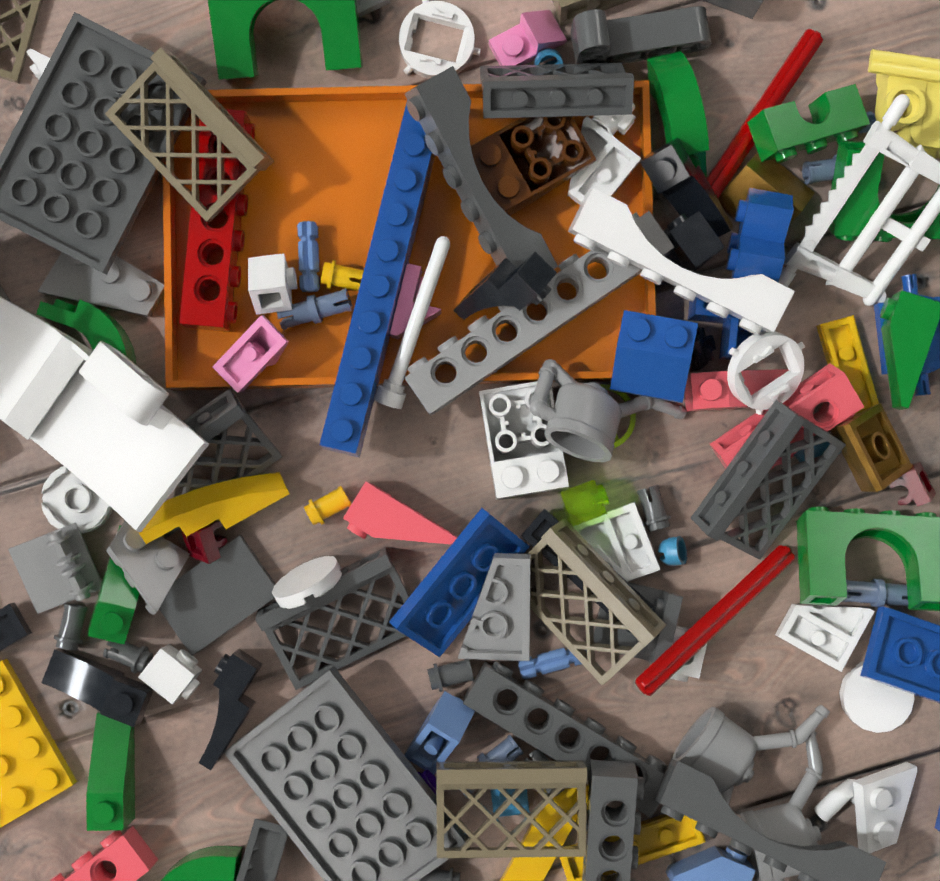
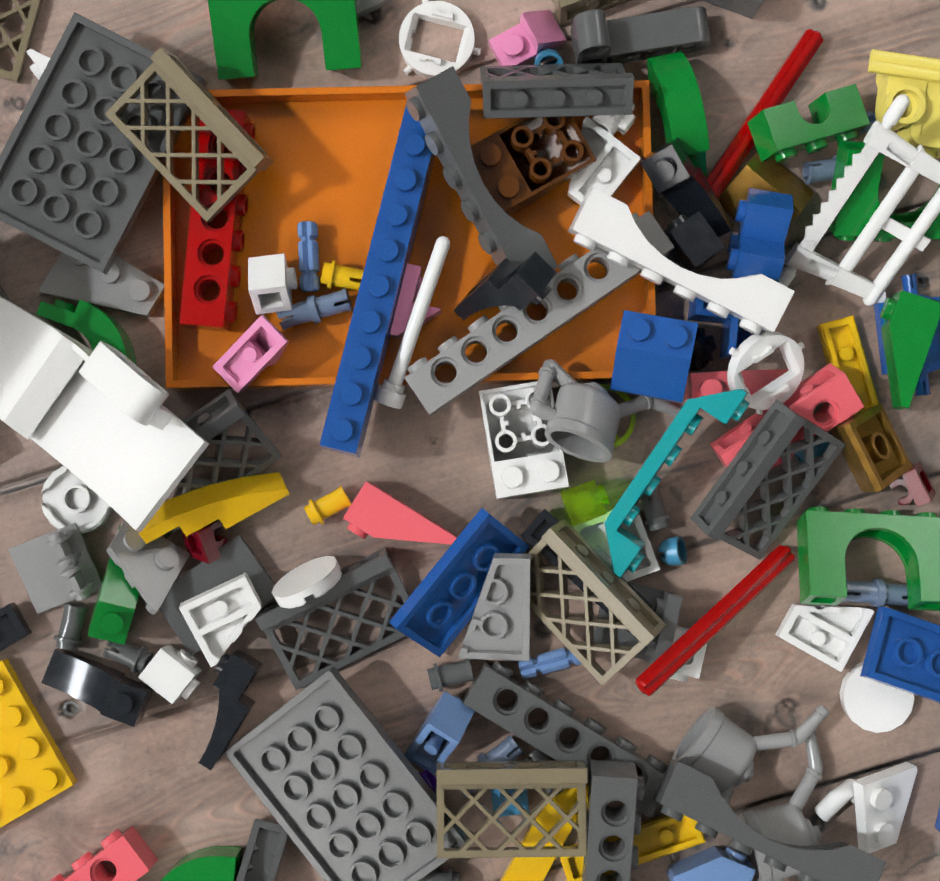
(111, 776): green slope -> none
(220, 615): none -> white wing
(622, 544): none -> teal slope

